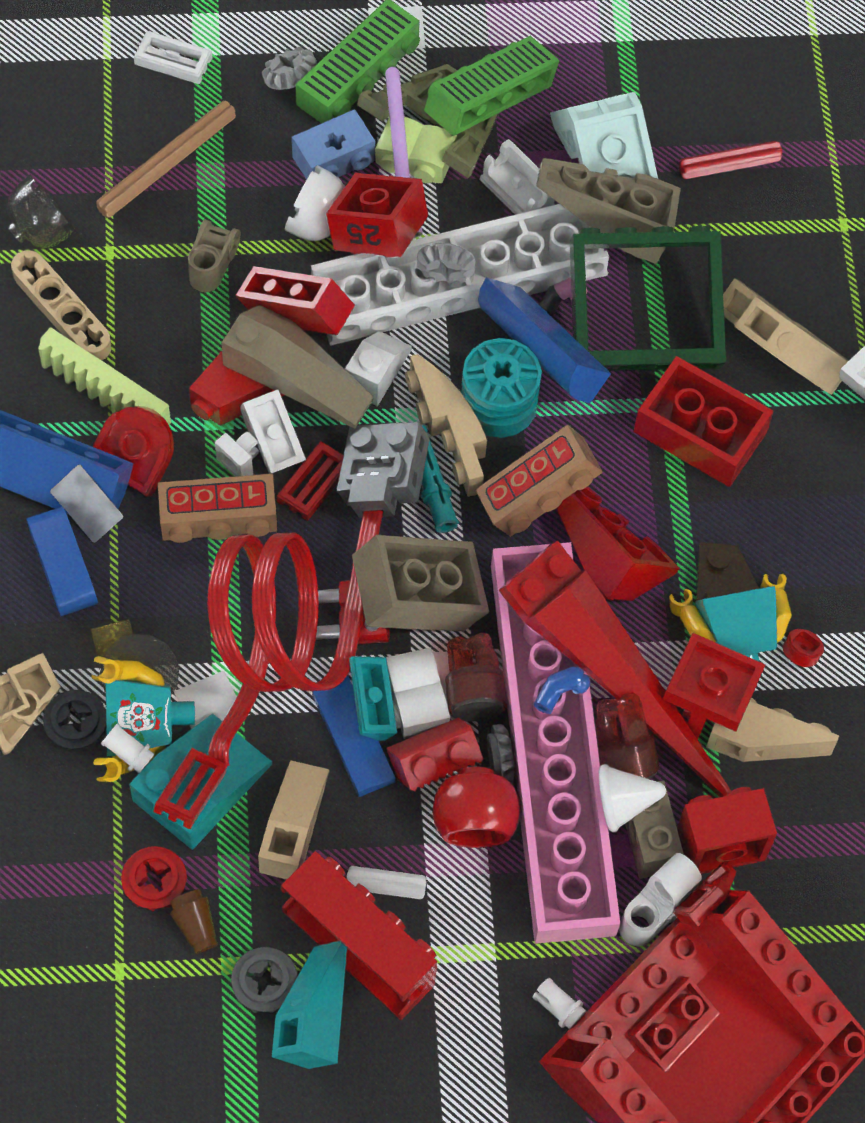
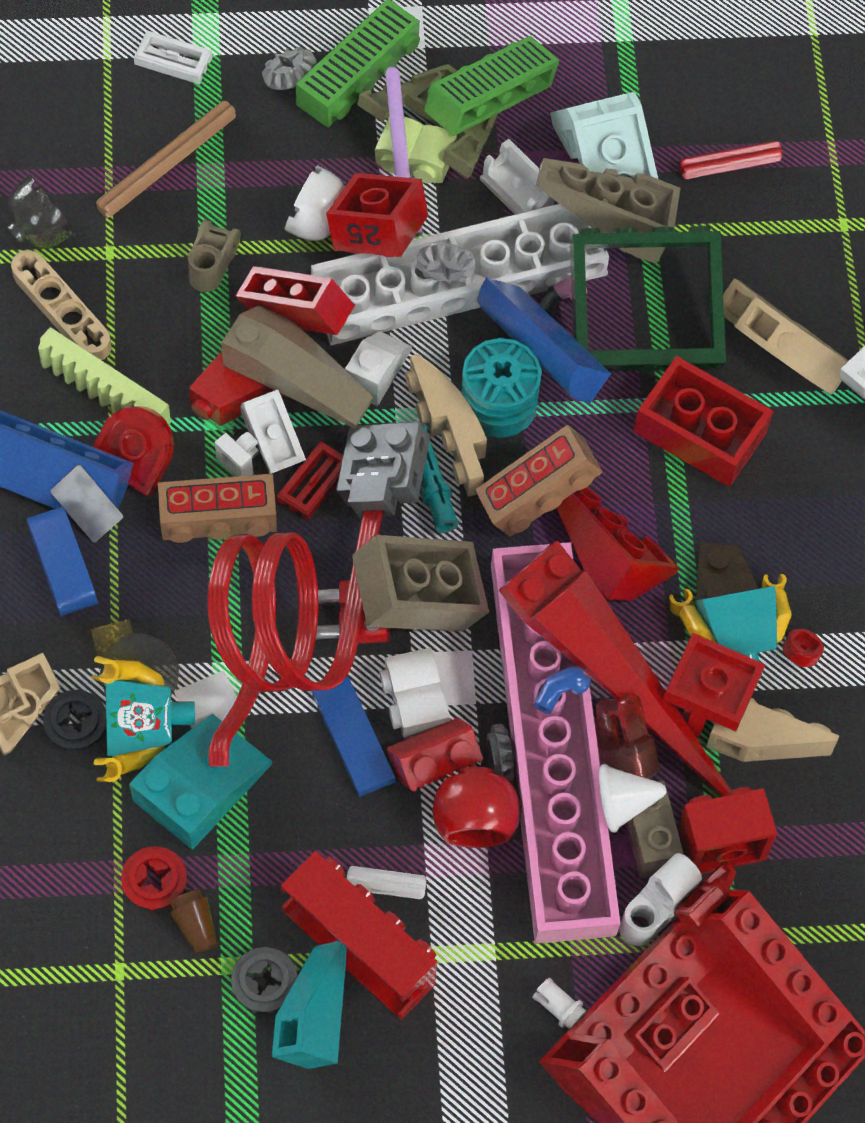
(128, 748): white pin -> none
(177, 810): red tile -> none
(292, 820): tan slope -> none
(335, 145): medium blue brick -> none
(373, 697): teal slope -> none
(478, 689): clear red piece -> none

